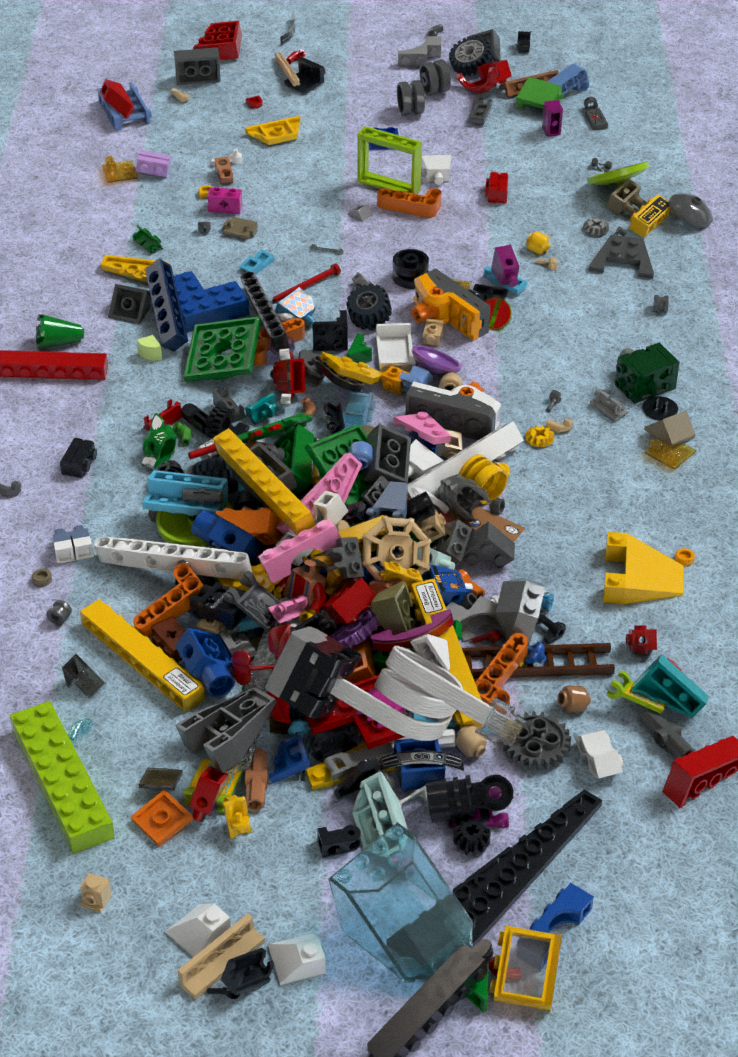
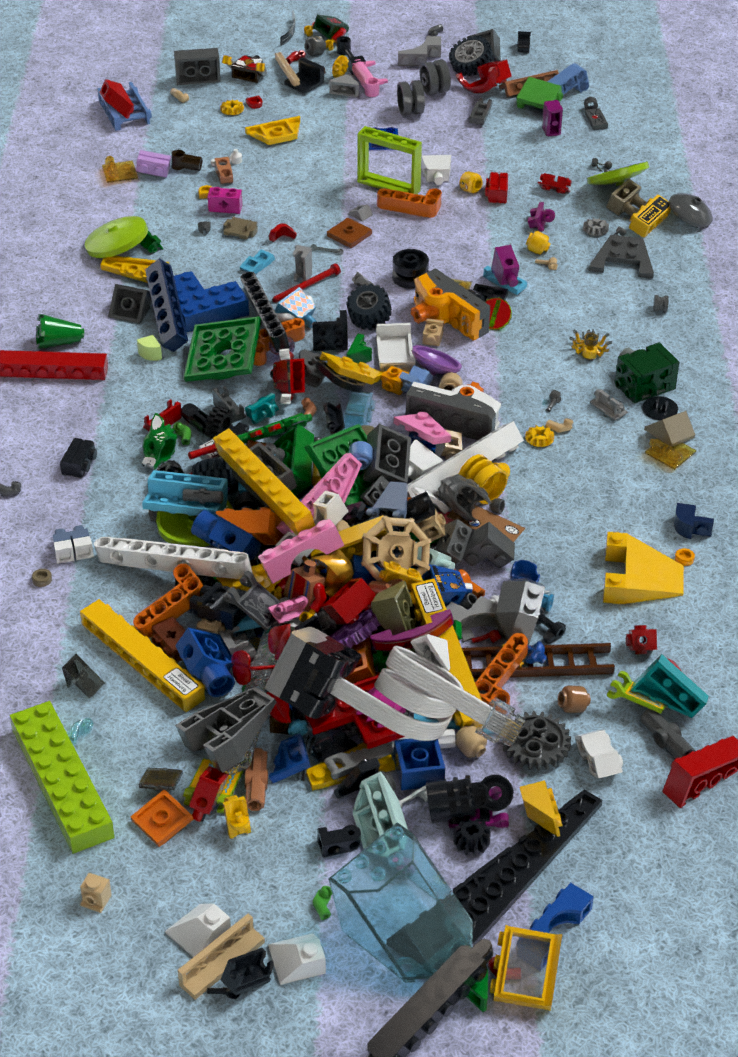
(59, 612): dark grey wheel -> none
(116, 237): none -> lime dish
(180, 160): none -> dark brown piece
(225, 37): red wedge -> none
(238, 107): none -> yellow gear
(246, 68): none -> torso
(281, 230): none -> red hair
(303, 262): none -> light grey hinge
(315, 45): none -> dark grey head
(321, 900): none -> bright green arm
(328, 26): none -> dark green torso
(340, 66): none -> yellow gear
(344, 85): none -> light grey slope
(346, 558): dark grey plate -> none
(349, 232): none -> dark orange plate
(358, 67): none -> bright pink piece
(421, 756): sticker -> none
(470, 182): none -> yellow head
(524, 569): none -> blue hair
(540, 217): none -> magenta hips
(541, 806): none -> yellow slope
(548, 182): none -> red hinge
(590, 344): none -> animal
(687, 523): none -> dark blue brick

